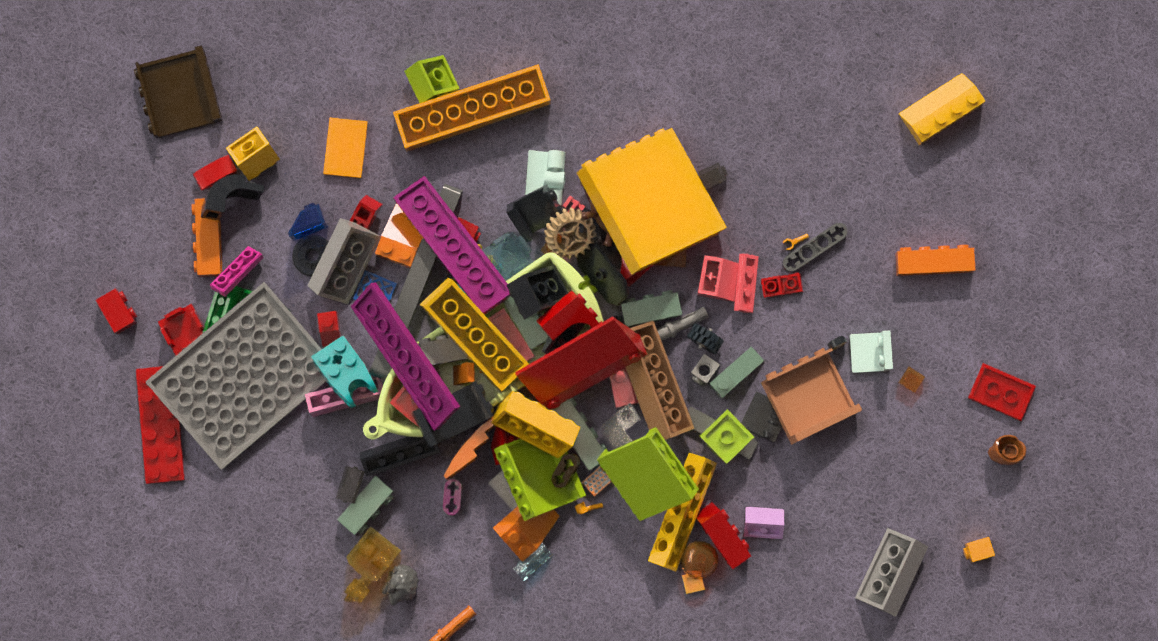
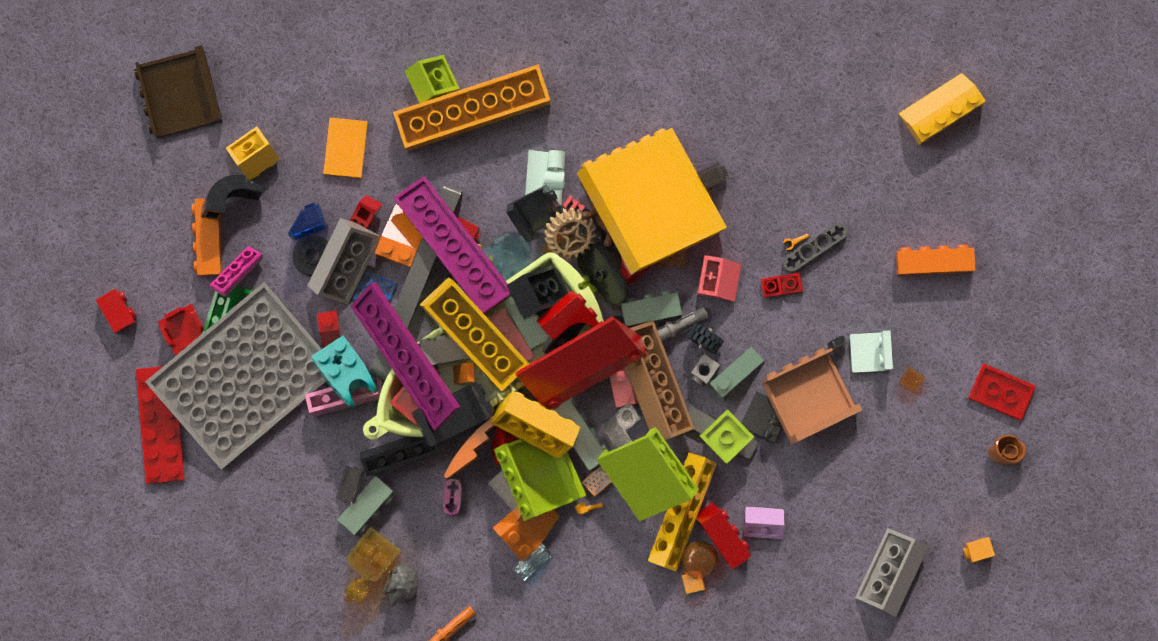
(211, 173): red slope -> none
(569, 473): dark brown beam -> none
(746, 283): coral tile -> none

